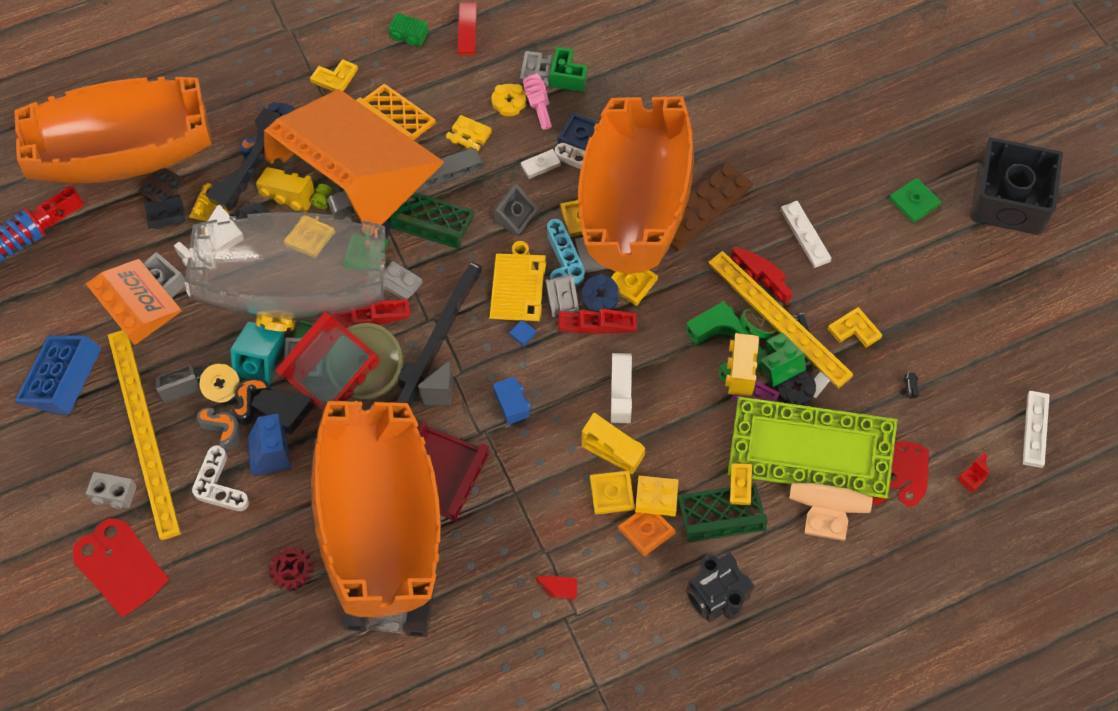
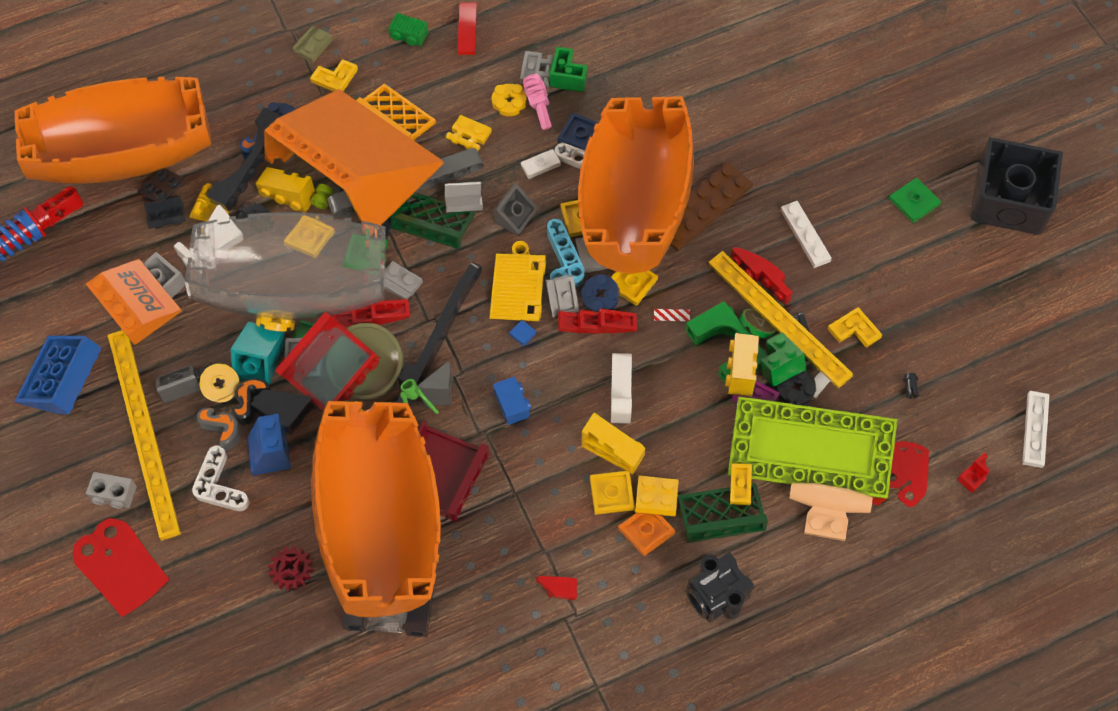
(312, 44): none -> olive plate
(412, 391): none -> bright green plant
(463, 197): none -> light grey panel
(671, 315): none -> sticker

